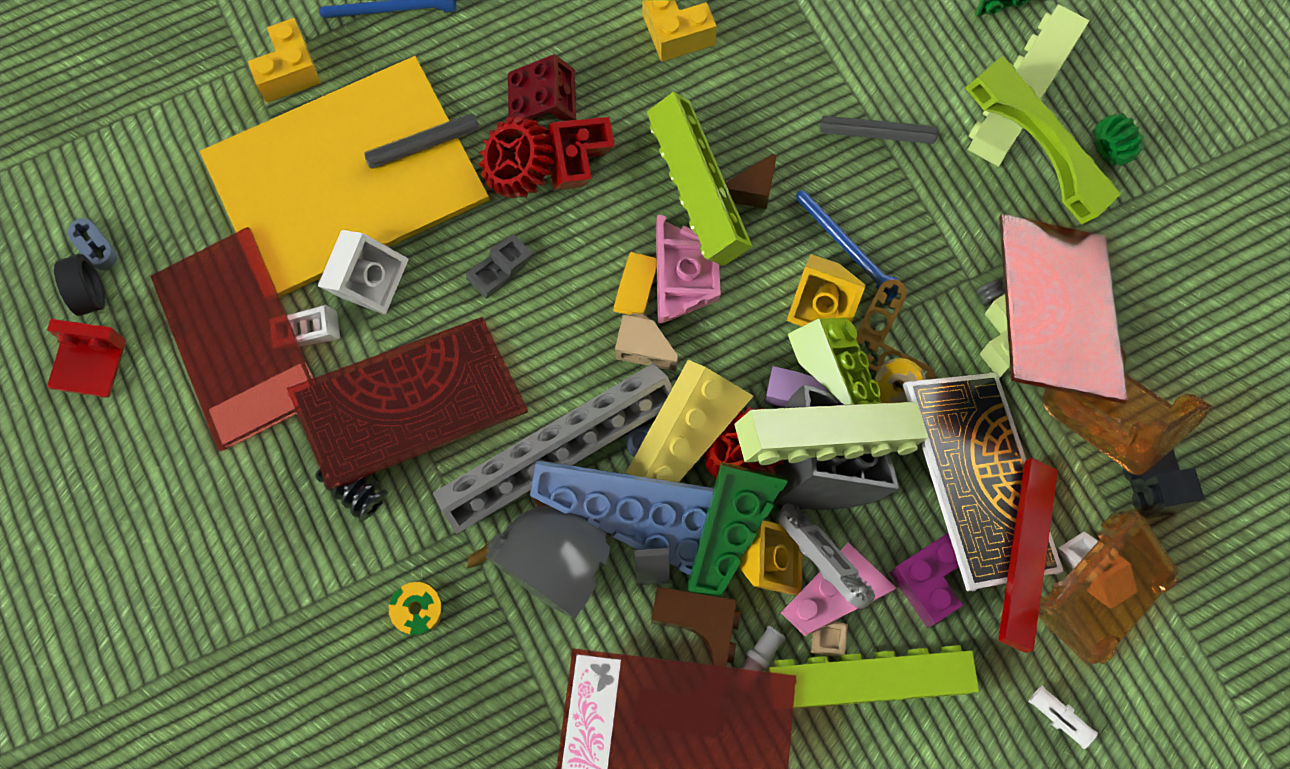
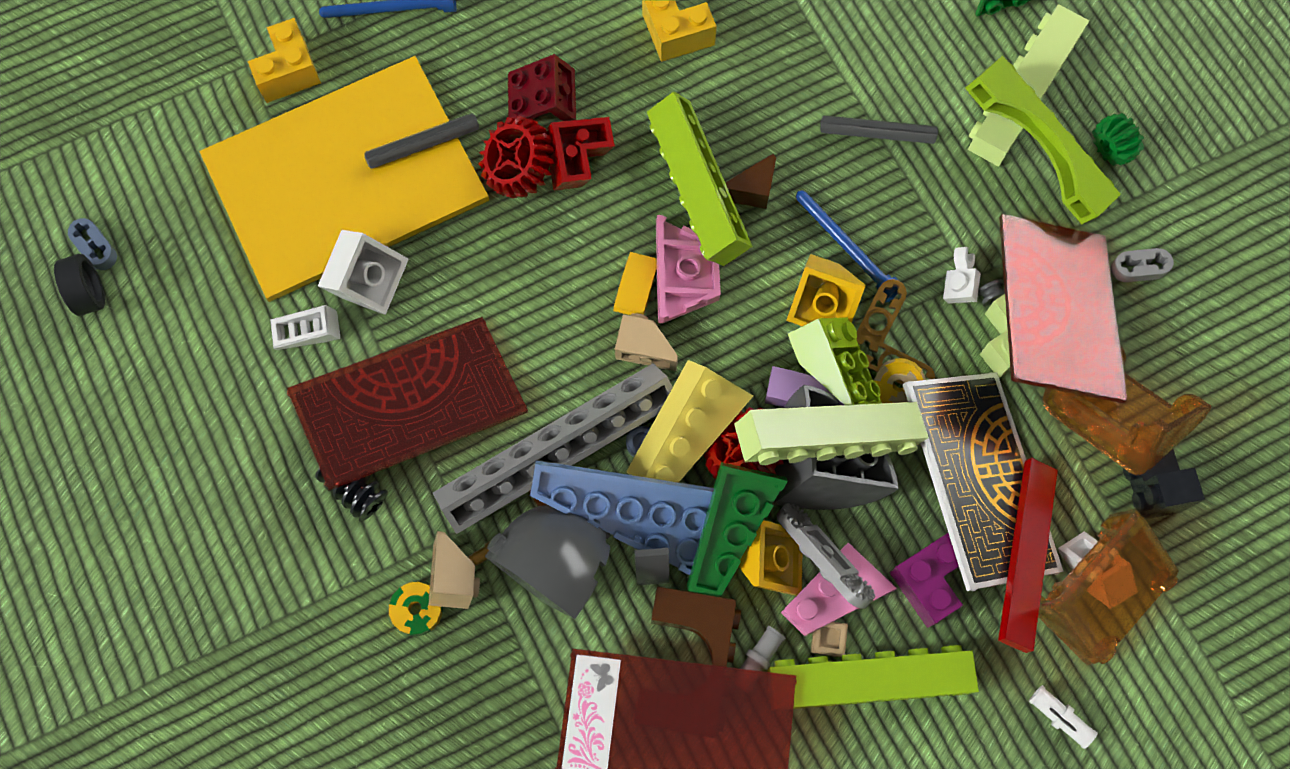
(85, 358): red bracket -> none
(232, 337): clear red piece -> none
(451, 575): none -> tan slope
(502, 264): dark grey slope -> none
(962, 283): none -> white plate
(1140, 260): none -> light grey beam

